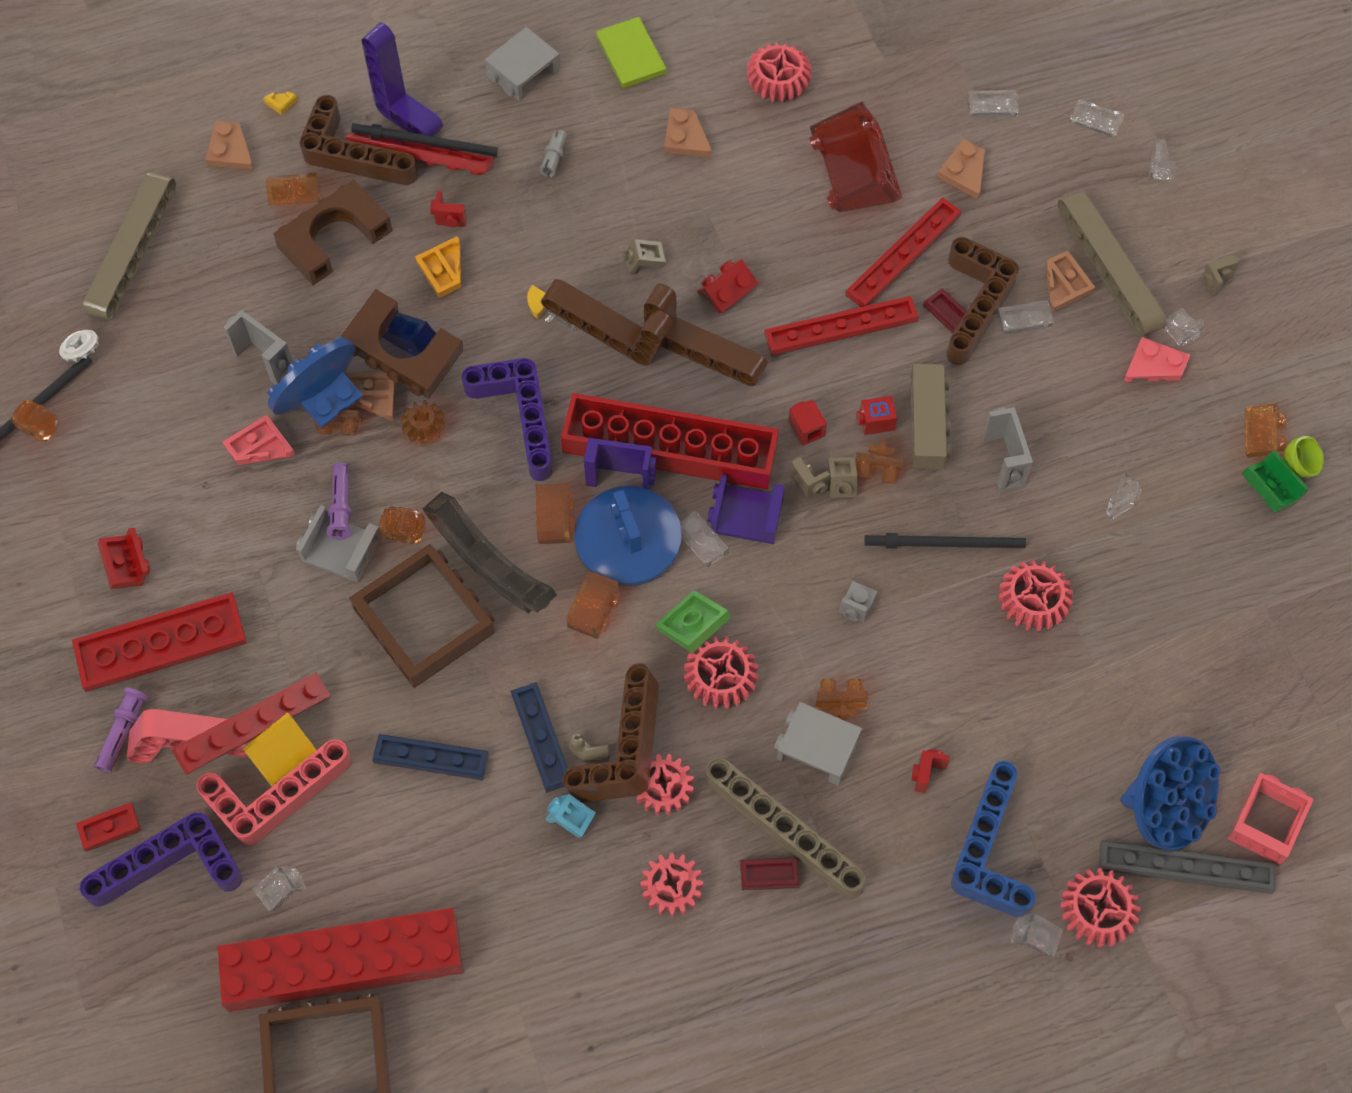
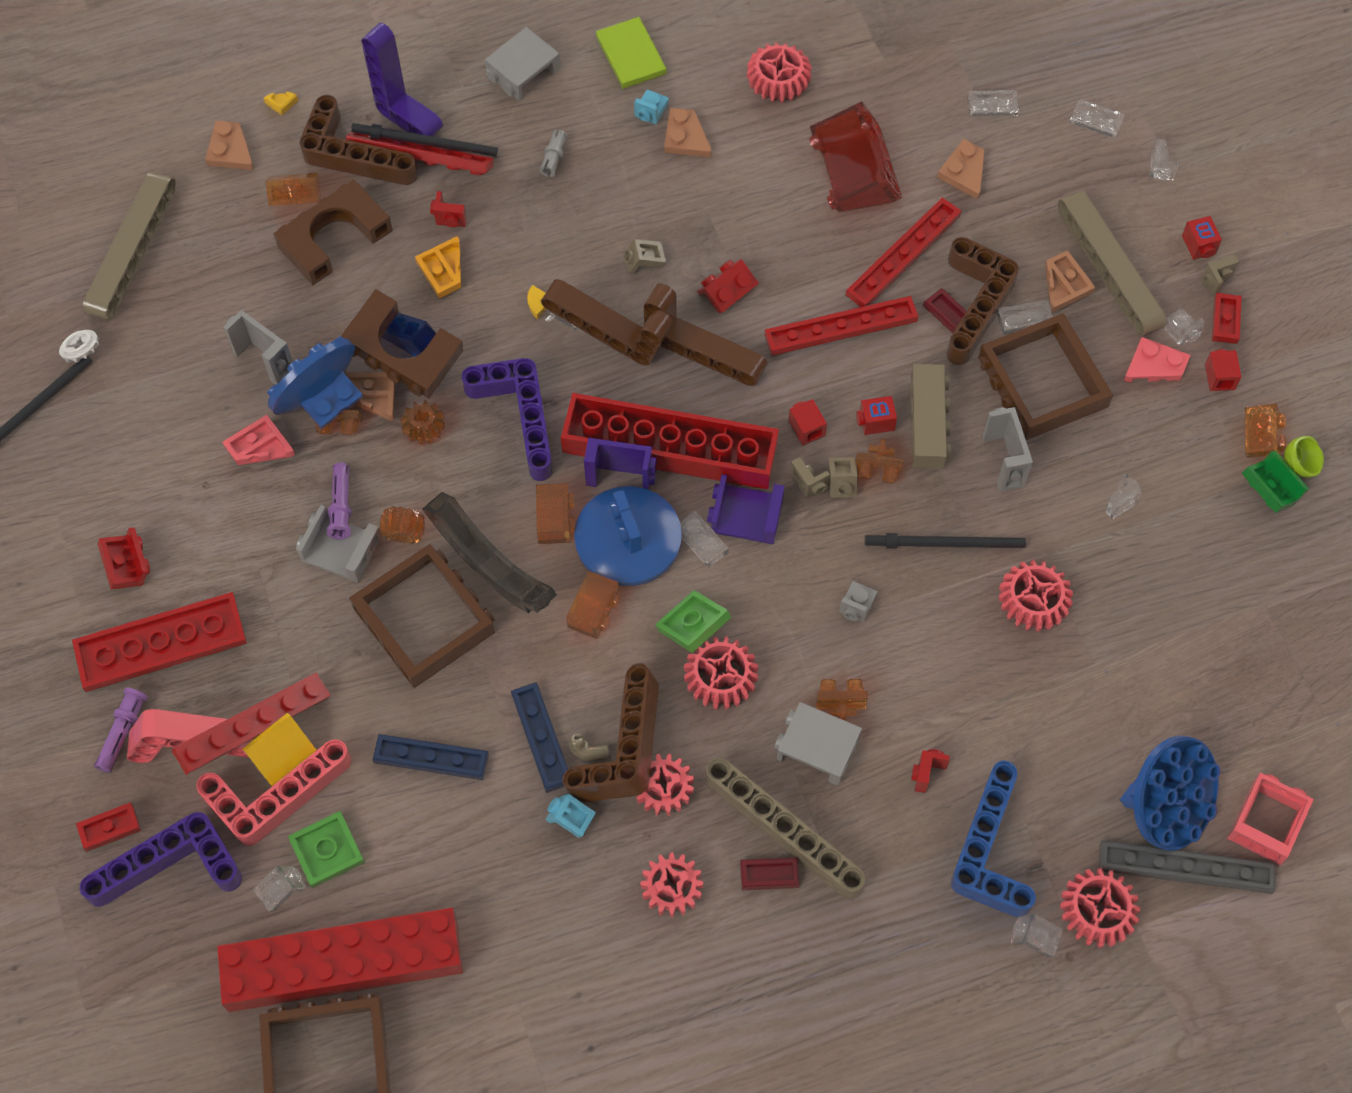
(35, 420): clear orange gear -> none
(326, 849): none -> bright green tile
(650, 106): none -> medium azure bracket
(1077, 355): none -> reddish brown window
(1201, 237): none -> red brick
(1223, 370): none -> red brick
(1226, 318): none -> red plate

